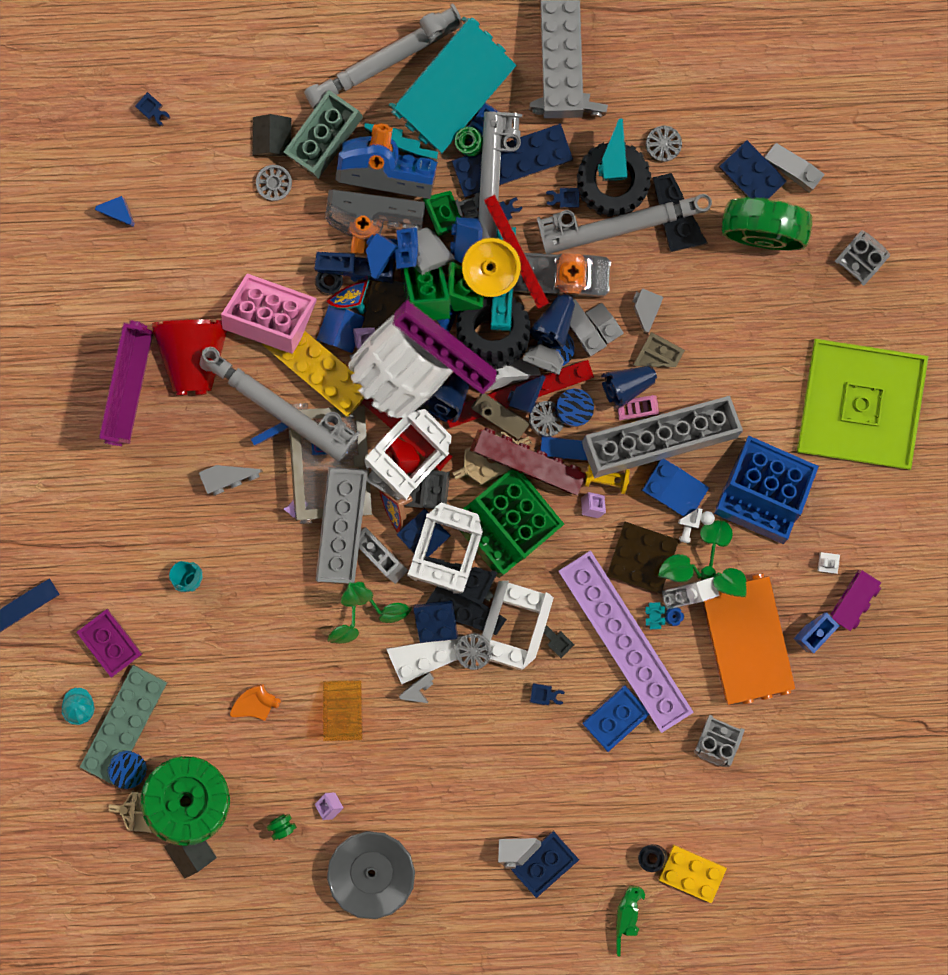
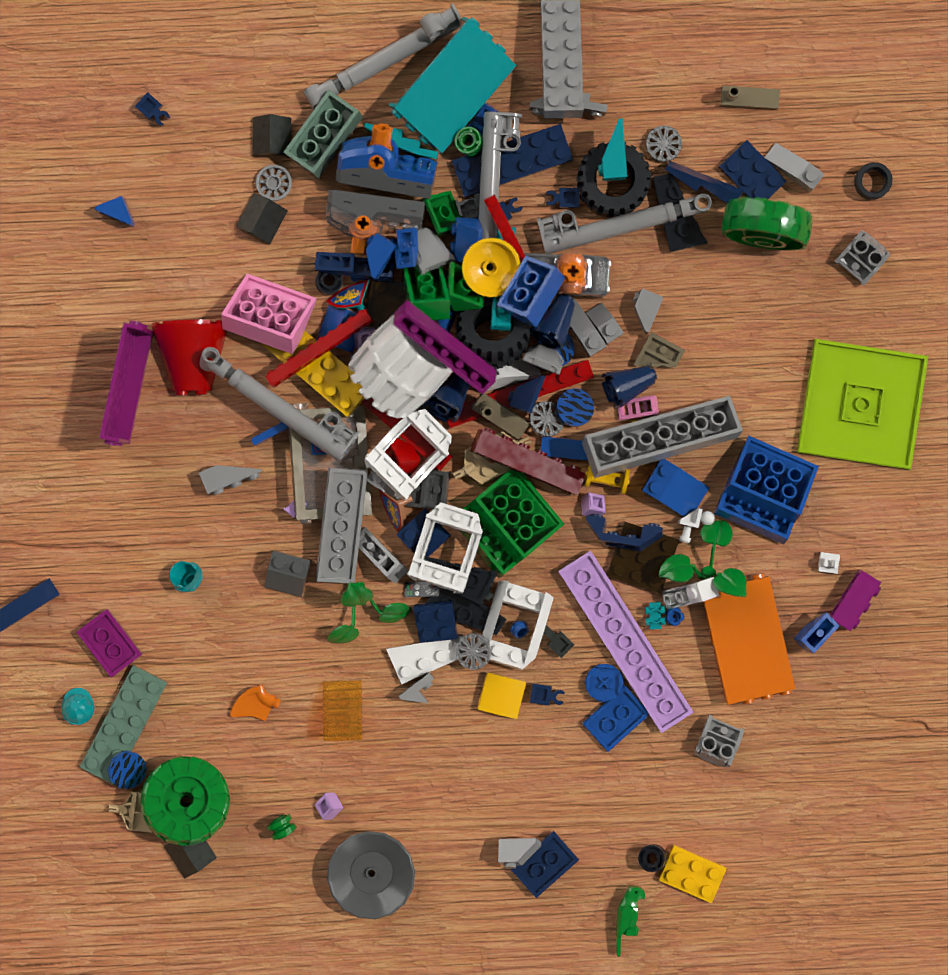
(262, 218): none -> pearl dark grey slope
(287, 573): none -> dark grey slope
(319, 348): none -> red piece
(420, 589): none -> black sticker
(501, 695): none -> yellow slope
(519, 629): none -> blue plate
(531, 291): none -> blue slope
(604, 683): none -> blue tile
(649, 535): none -> dark blue slope
(695, 179): none -> dark blue slope
(750, 97): none -> dark tan piece
(887, 181): none -> black tyre

